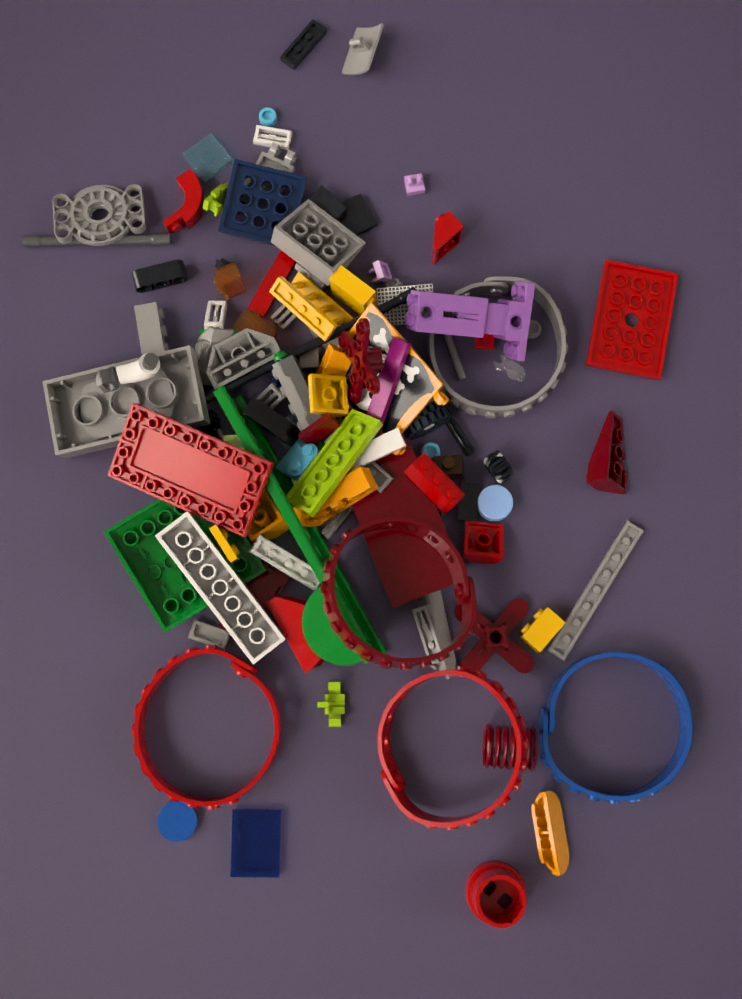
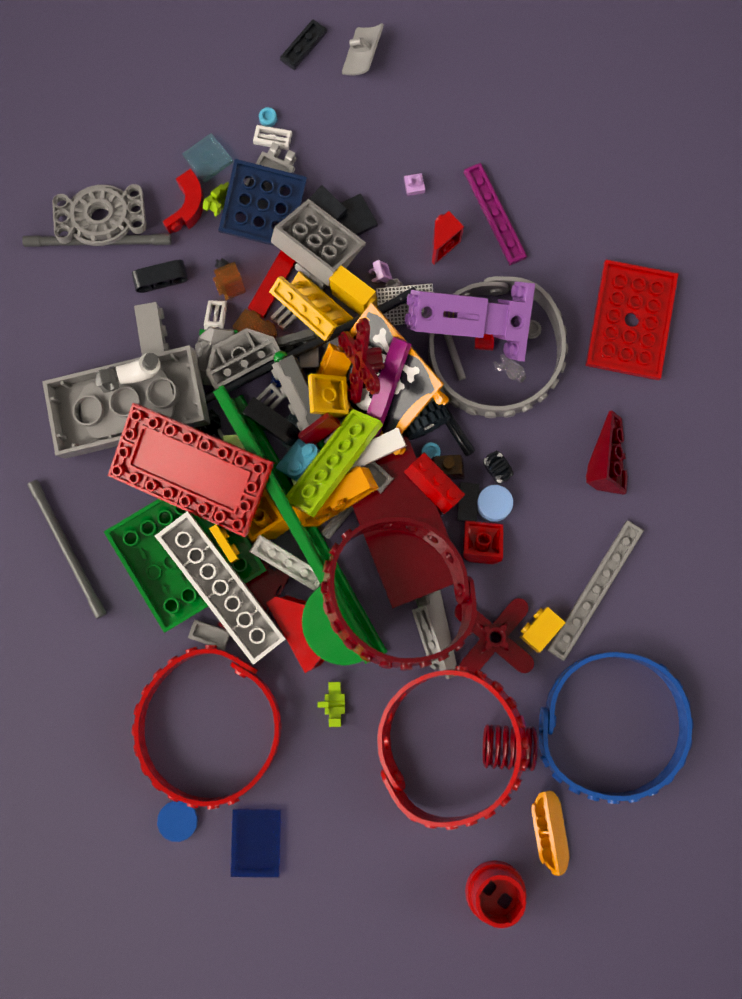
(93, 601): none -> dark grey piece
(291, 341): none -> dark grey plate
(495, 214): none -> magenta tile

